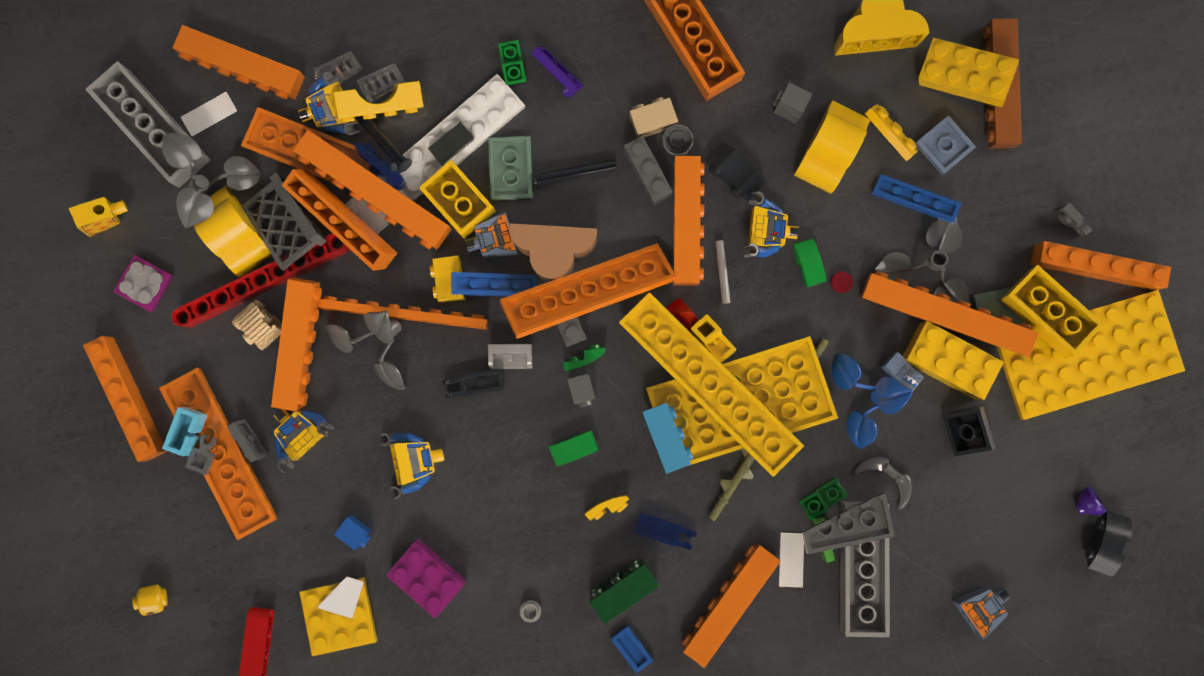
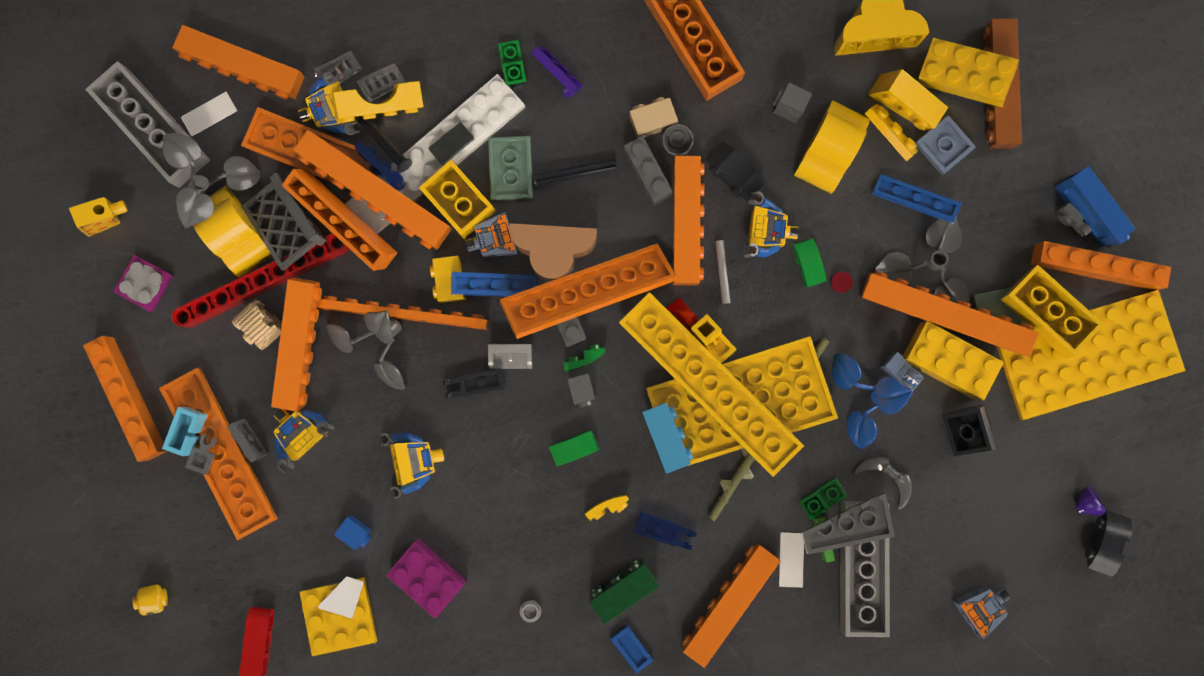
(908, 99): none -> yellow wedge
(1097, 207): none -> blue piece

